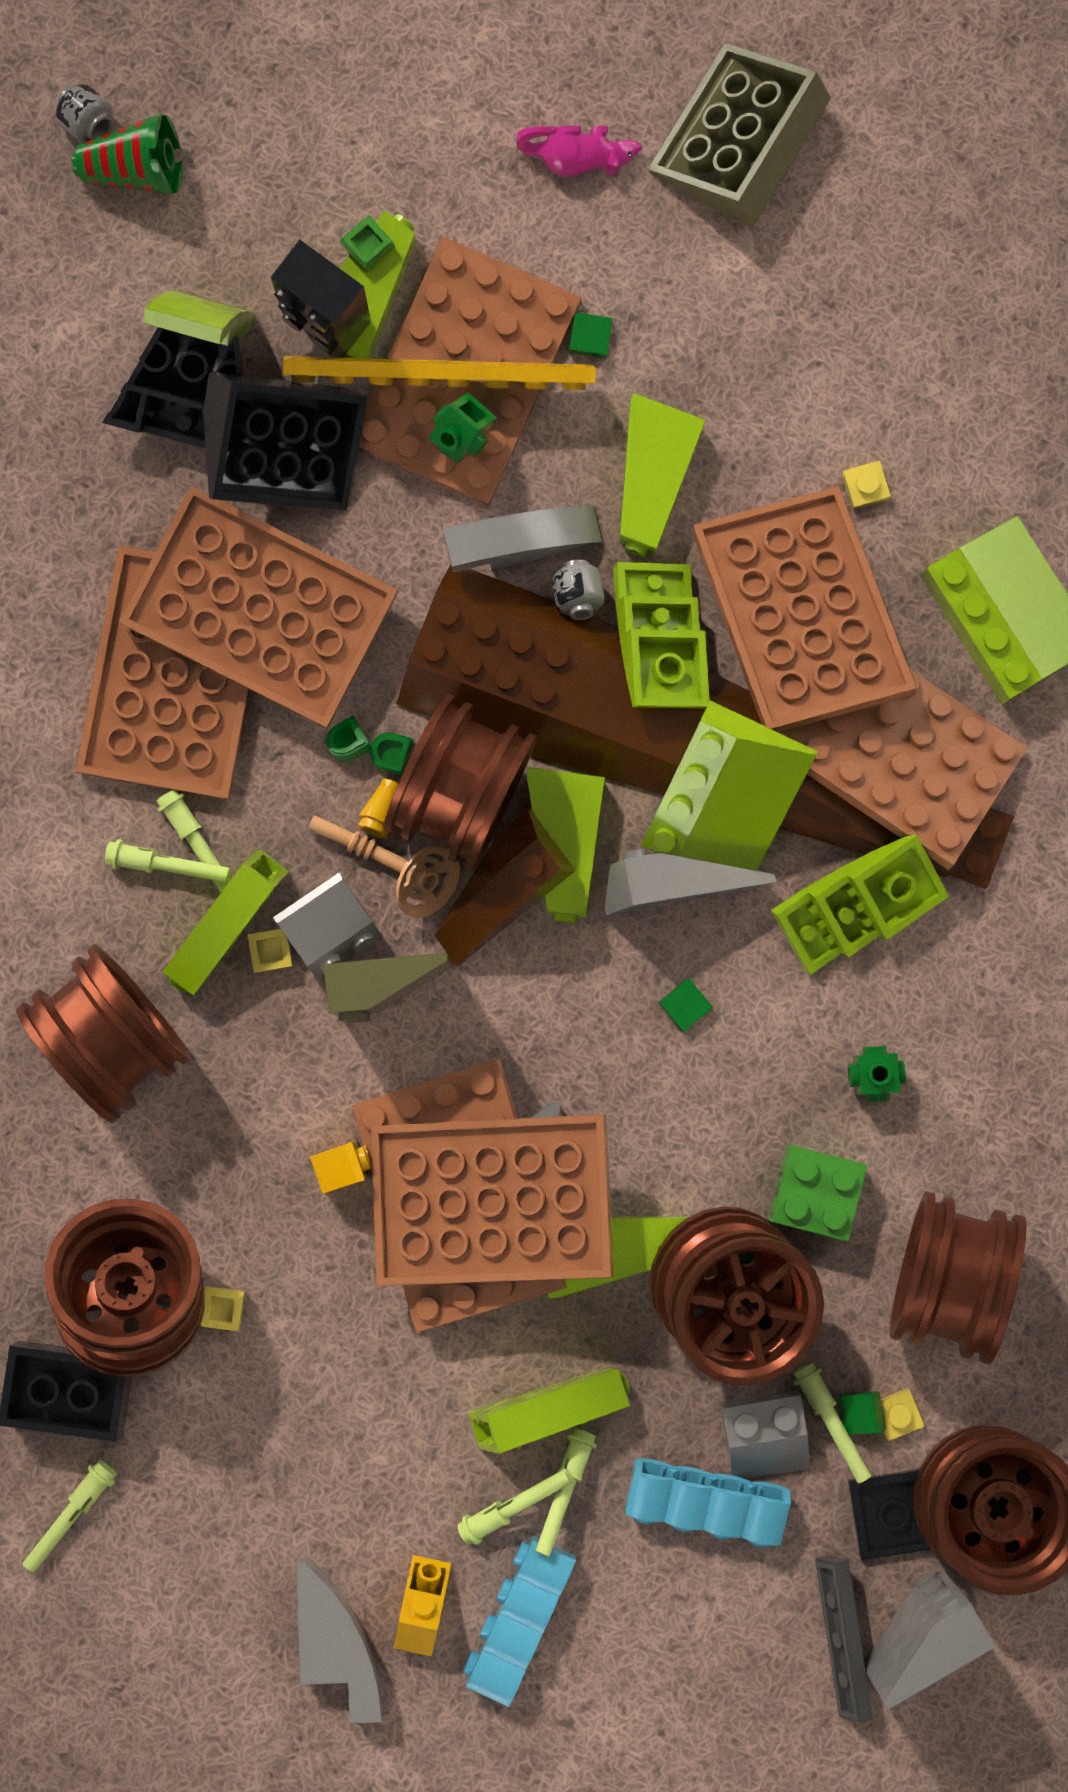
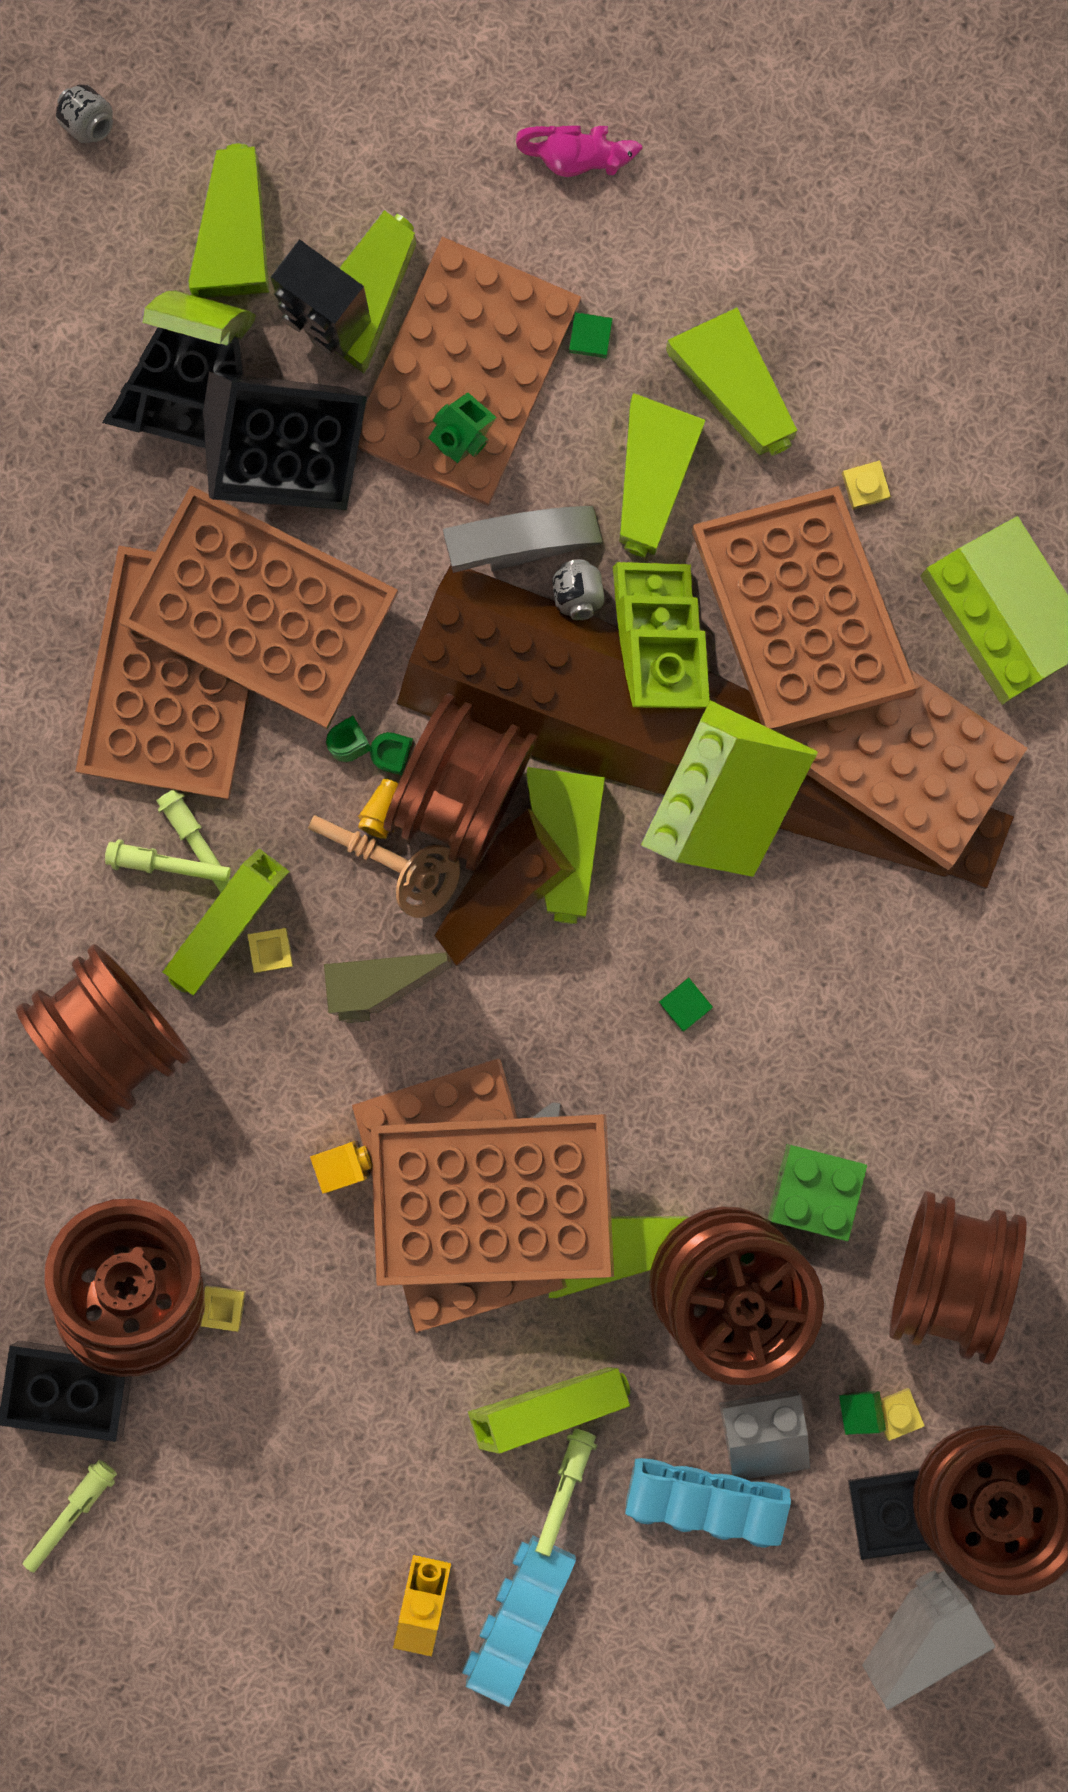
(132, 157): green cone -> none
(231, 234): none -> lime slope
(328, 925): light grey slope -> none
(335, 1644): light grey slope -> none
(367, 243): bright green tile -> none
(421, 372): yellow plate -> none
(475, 1527): yellowish green pin -> none
(655, 879): light grey wedge -> none
(733, 376): none -> lime slope
(741, 131): olive slope -> none
(823, 1404): yellowish green pin -> none
(843, 1638): dark grey tile -> none
(860, 902): lime slope -> none
(861, 1072): green brick -> none

